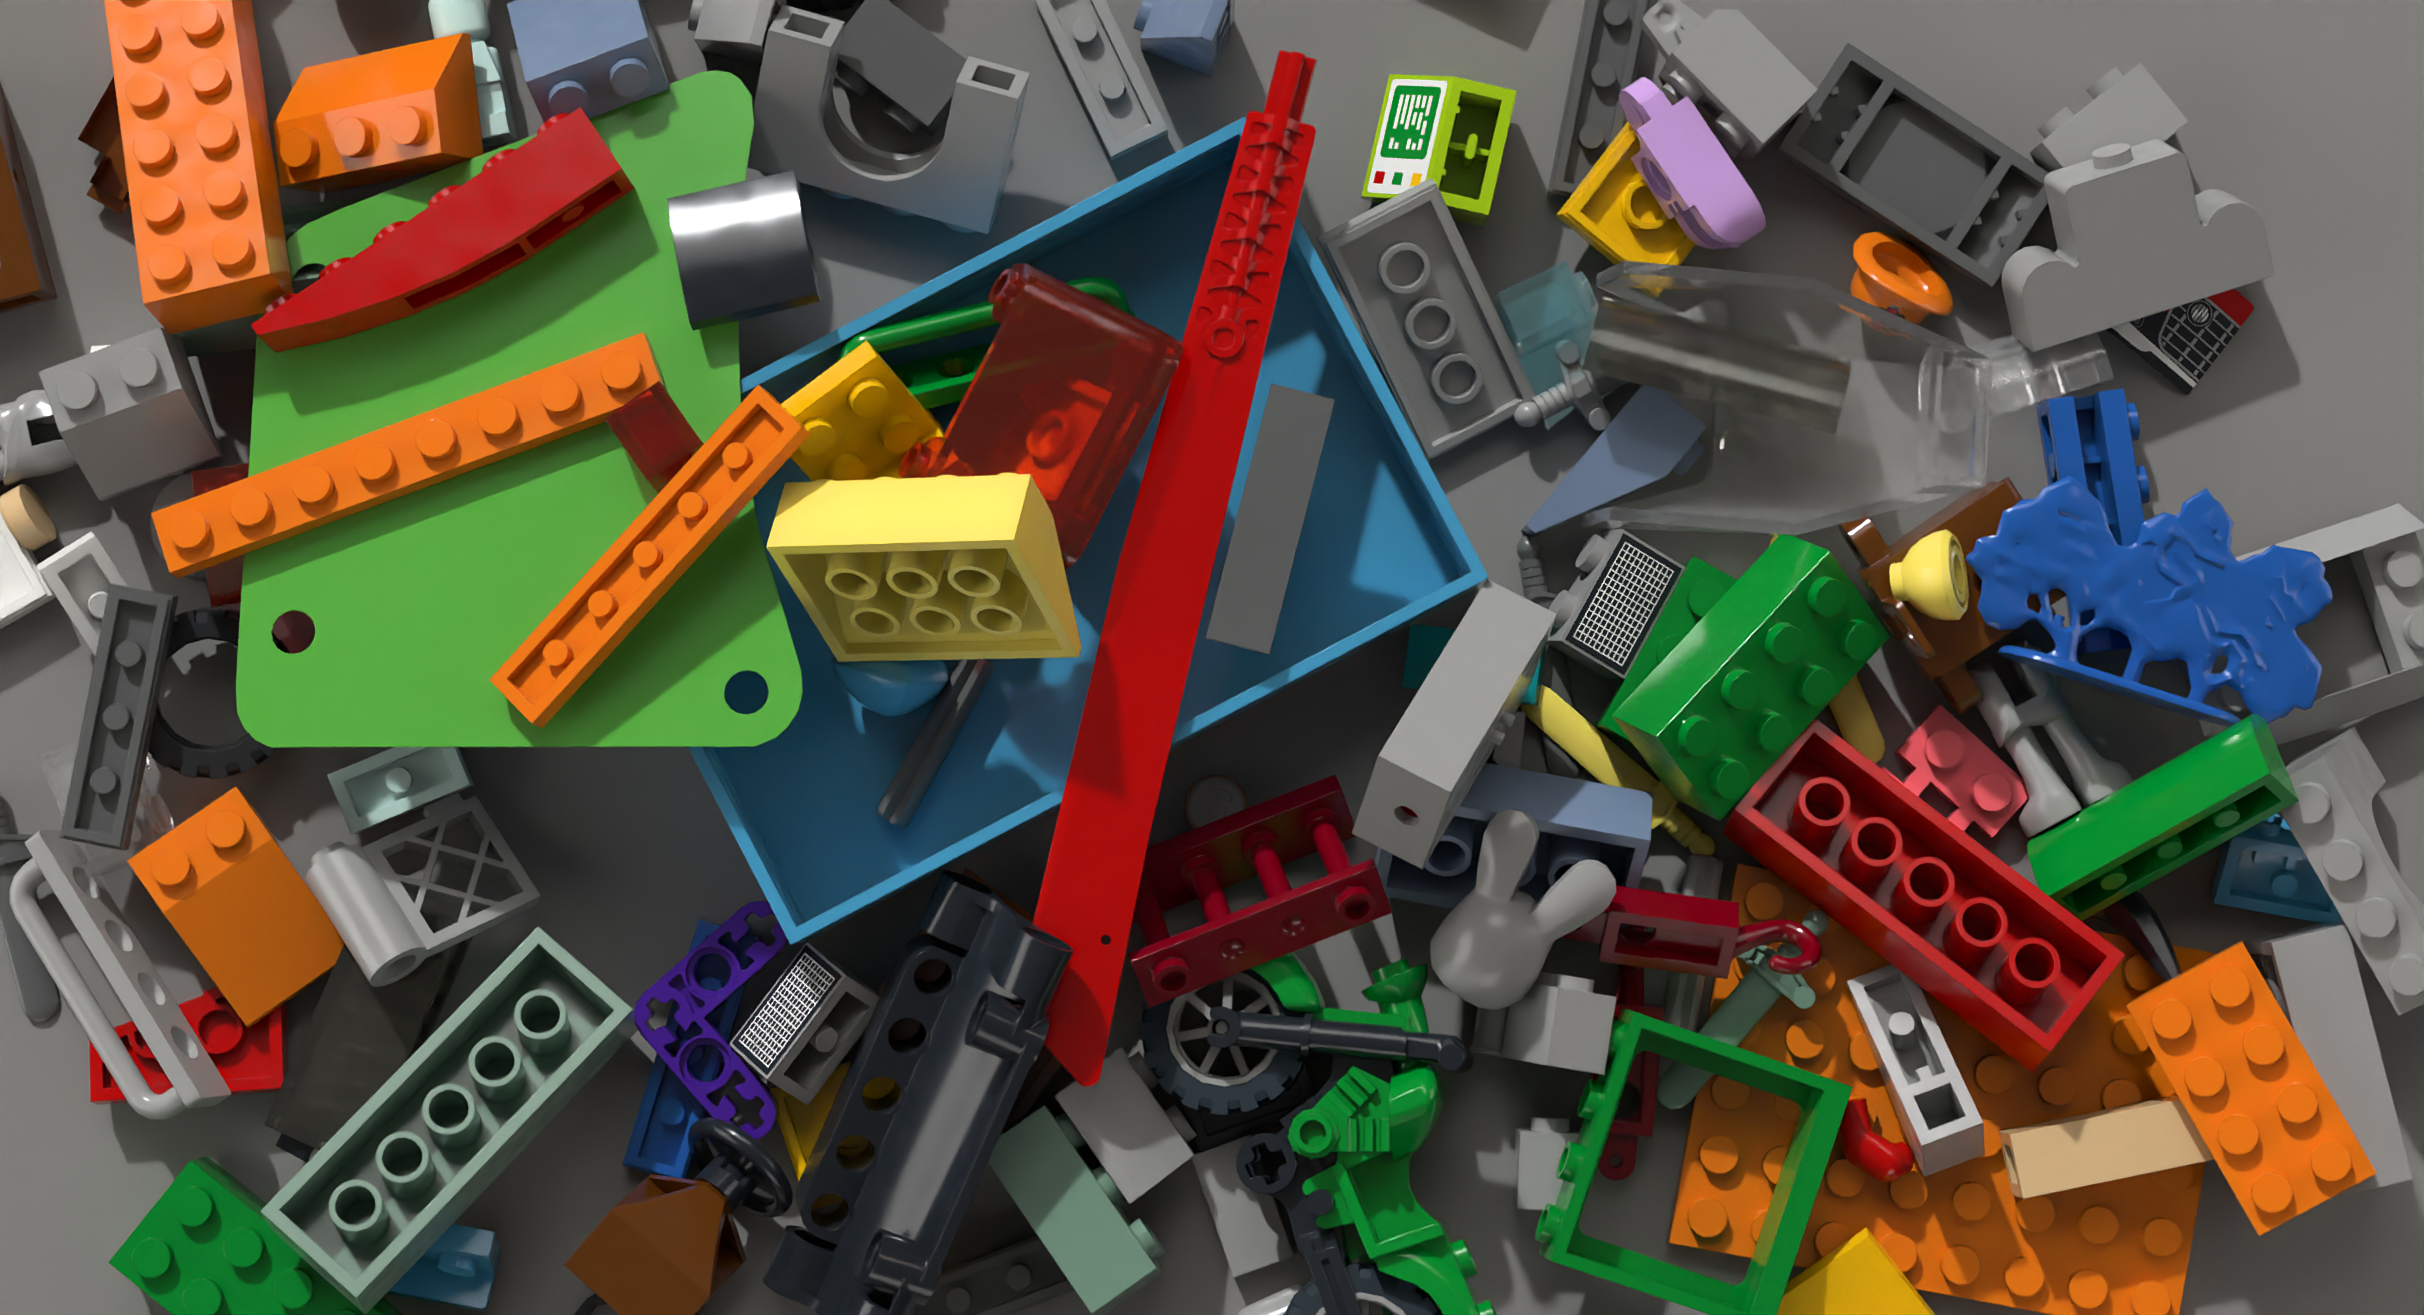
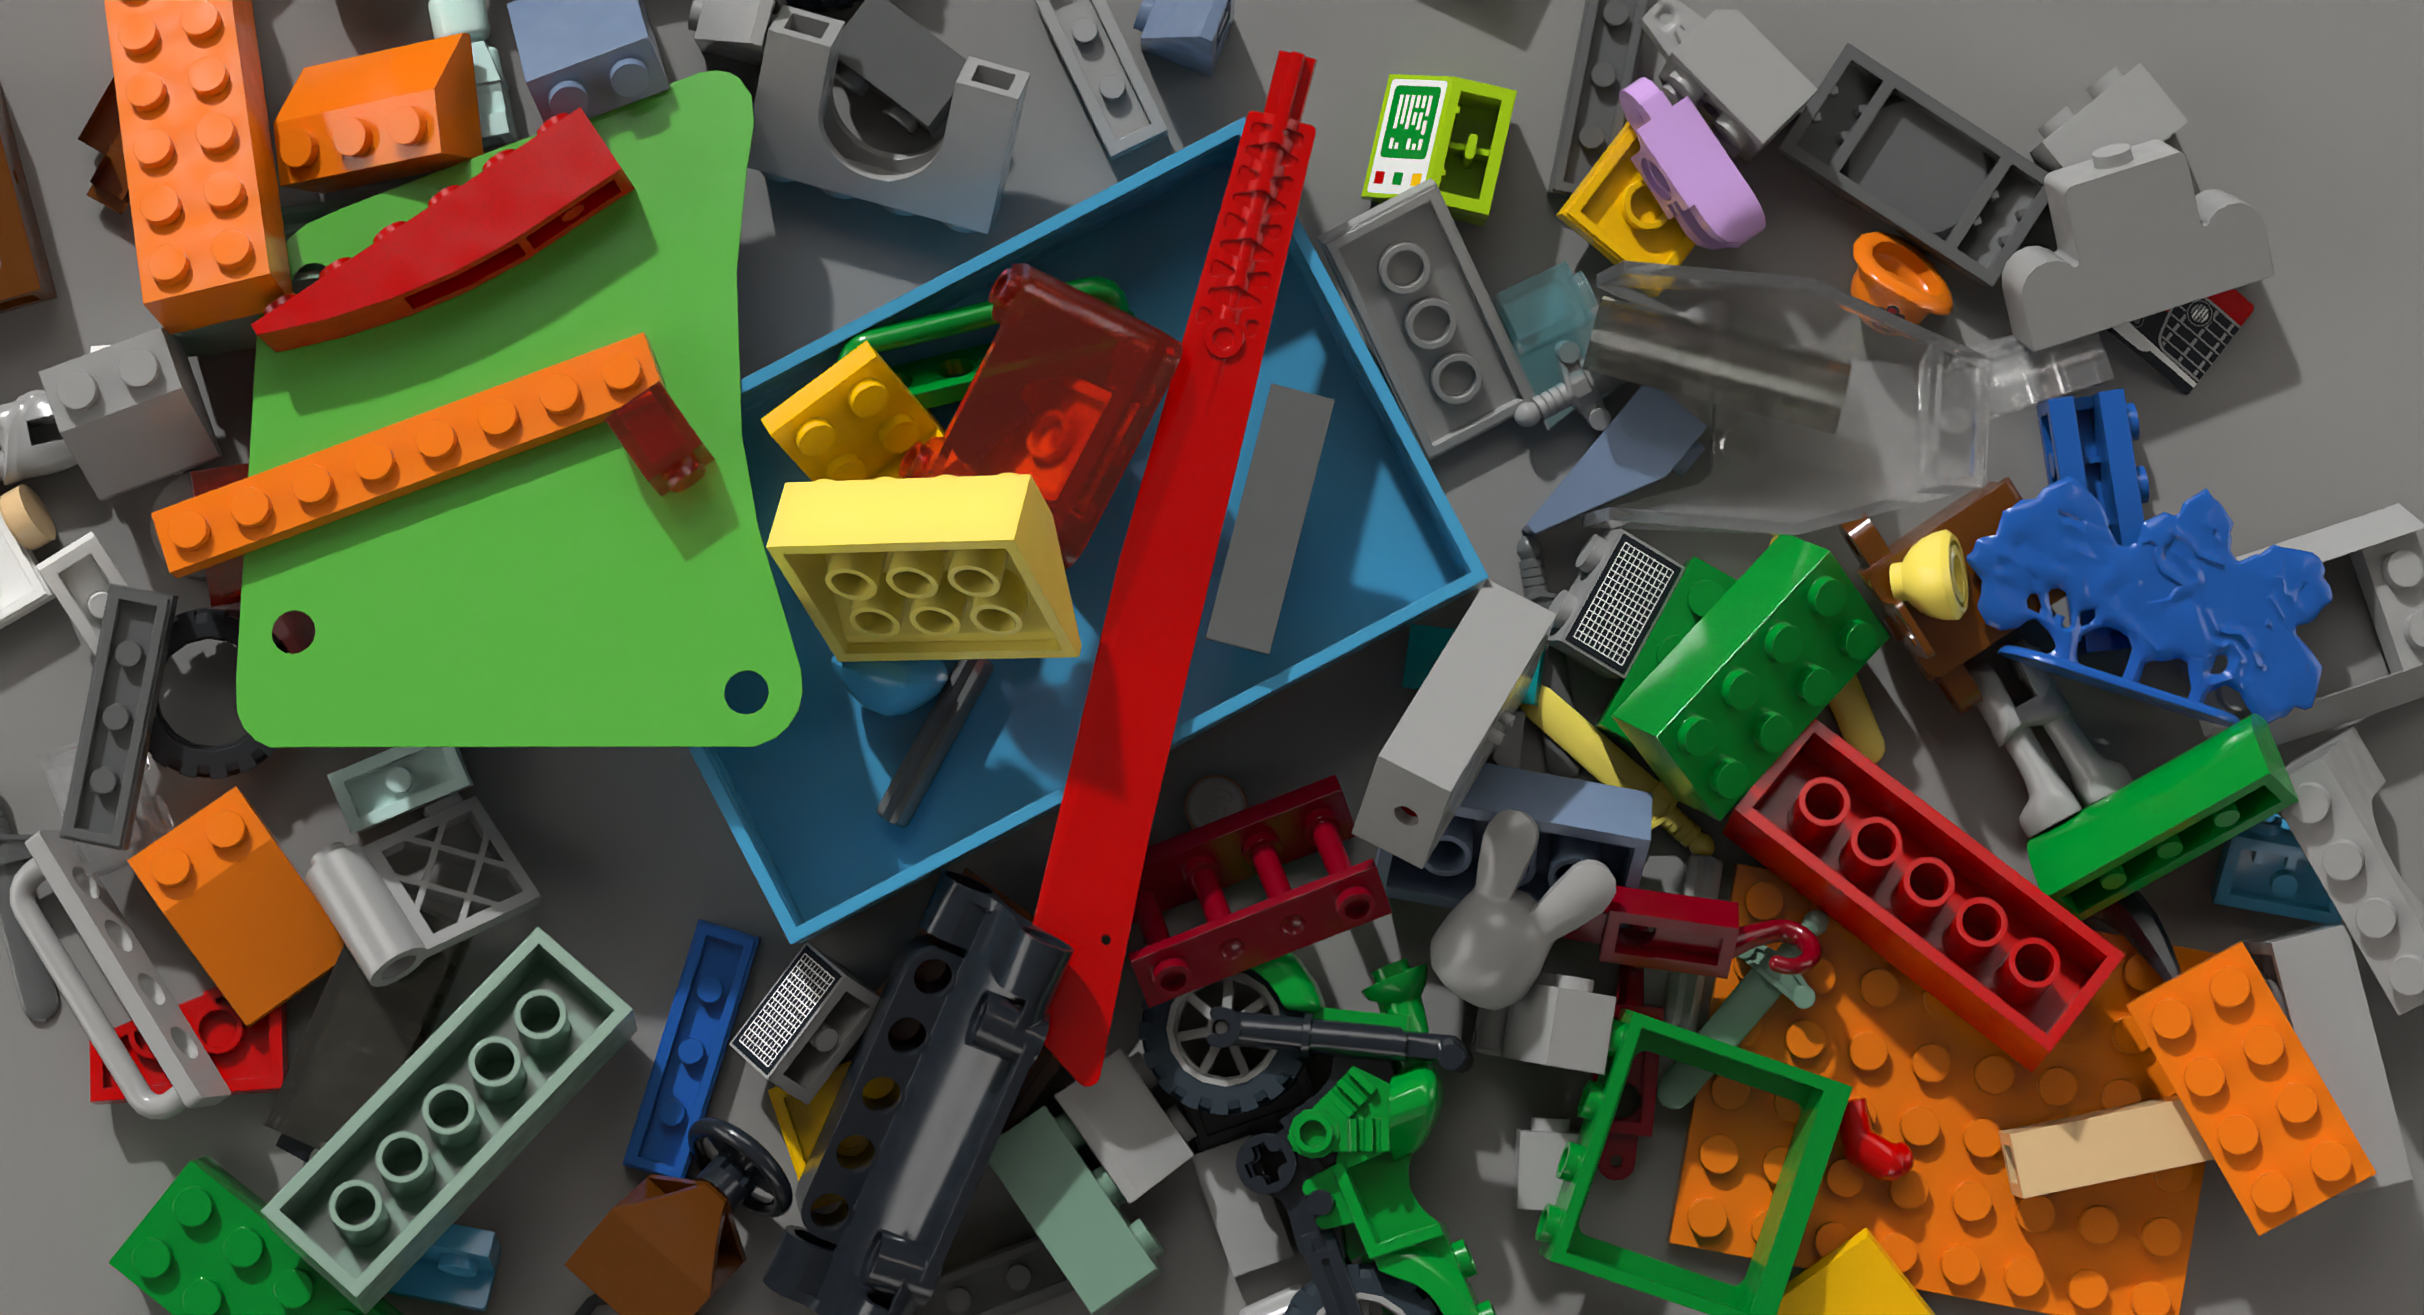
(650, 556): orange plate -> none
(698, 1003): dark purple beam -> none
(743, 250): black slope -> none
(1918, 1070): light grey slope -> none
(1962, 772): coral plate -> none

